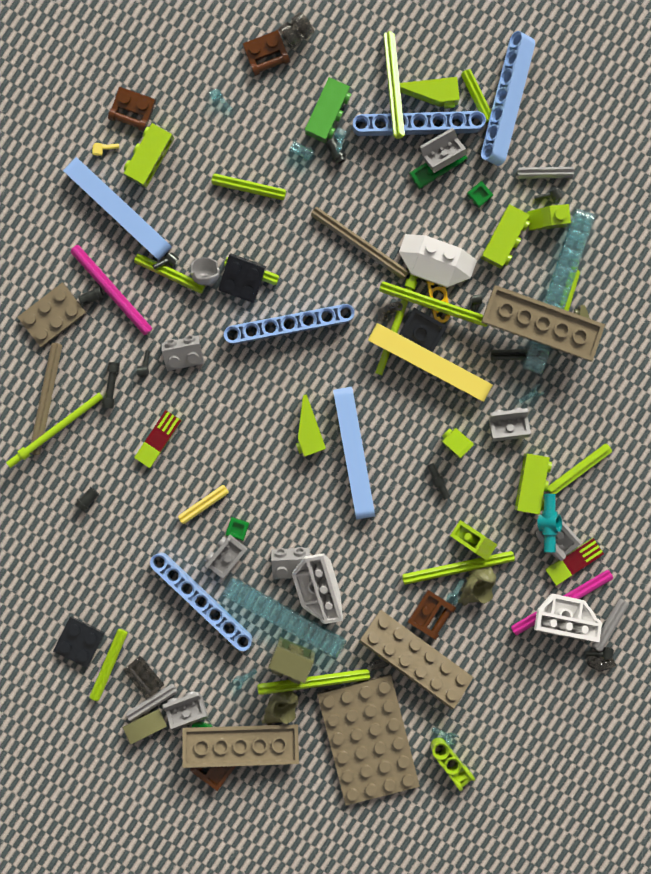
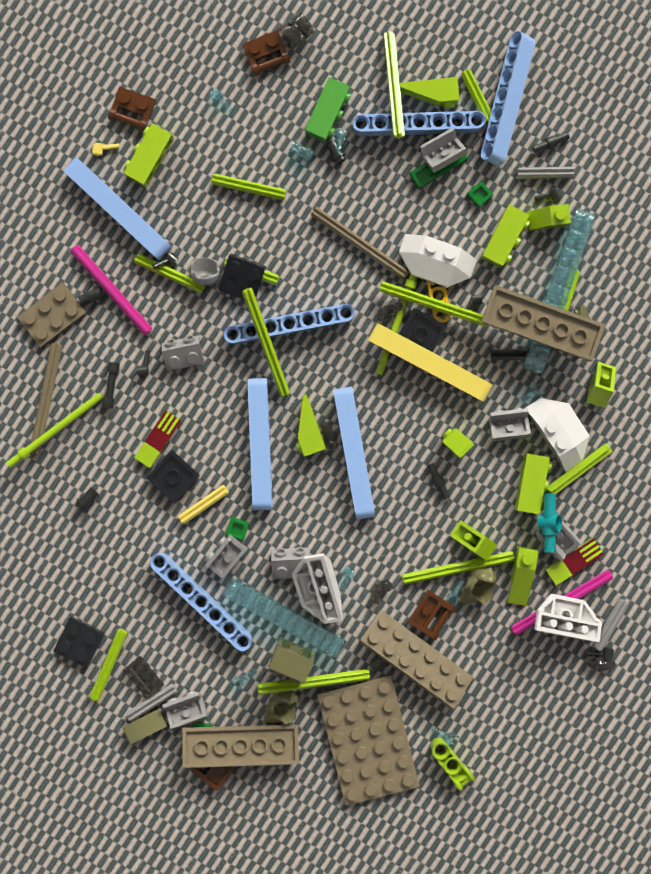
(173, 476): none -> black plate
(260, 444): none -> light blue beam
(265, 341): none -> lime axle
(330, 435): none -> clear smoke arm
(348, 572): none -> clear light blue hand
(378, 589): none -> clear smoke arm
(522, 575): none -> lime slope
(550, 142): none -> pearl dark grey bar
(560, 430): none -> white wedge
(601, 385): none -> lime slope

